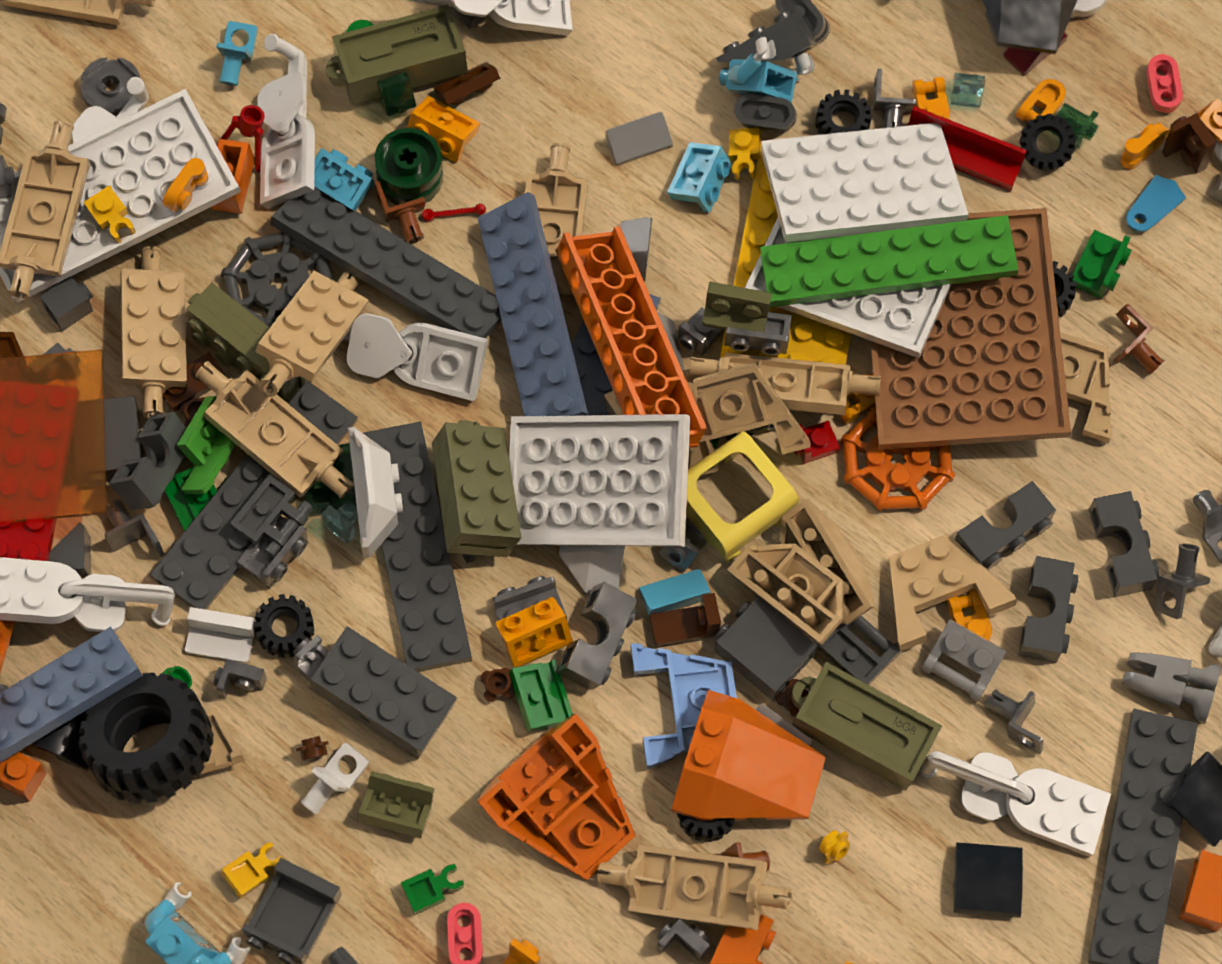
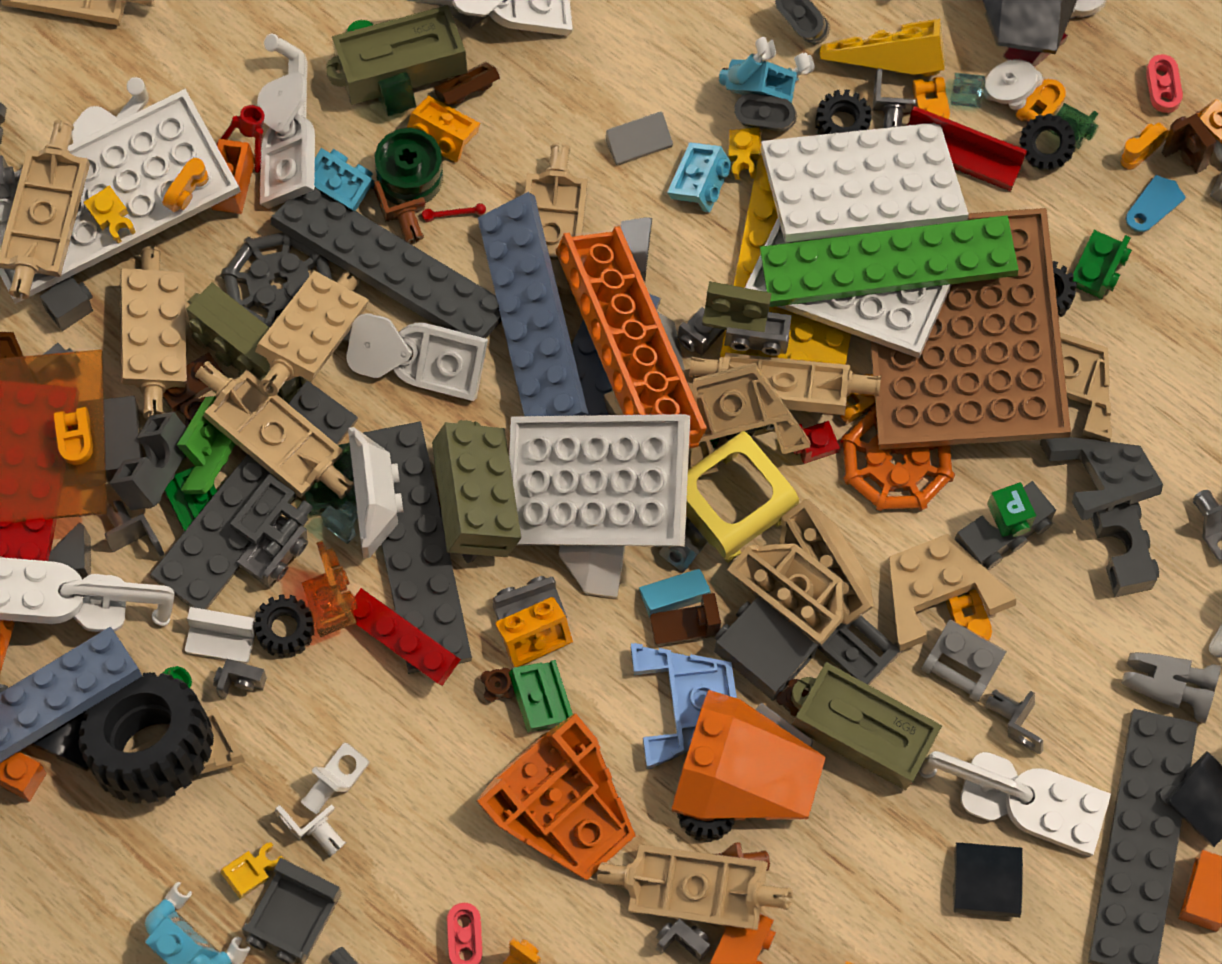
(74, 445): none -> light orange plate
(101, 72): flat silver plate -> none
(234, 54): medium azure bracket -> none
(309, 656): flat silver bracket -> none
(312, 748): reddish brown plate -> none
(317, 827): none -> white bracket
(327, 595): none -> clear orange bracket
(382, 692): dark grey brick -> none
(396, 804): olive bracket -> none
(404, 638): none -> red plate
(426, 890): green plate -> none
(611, 613): dark grey arch -> none
(789, 35): dark grey slope -> none
(834, 846): yellow plate -> none
(911, 51): none -> yellow wedge
(1012, 83): none -> white piece
(1012, 510): none -> green brick
(1051, 582): dark grey arch -> none
(1117, 470): none -> dark grey wing
(1138, 347): dark orange bracket -> none
(1179, 580): flat silver bracket -> none

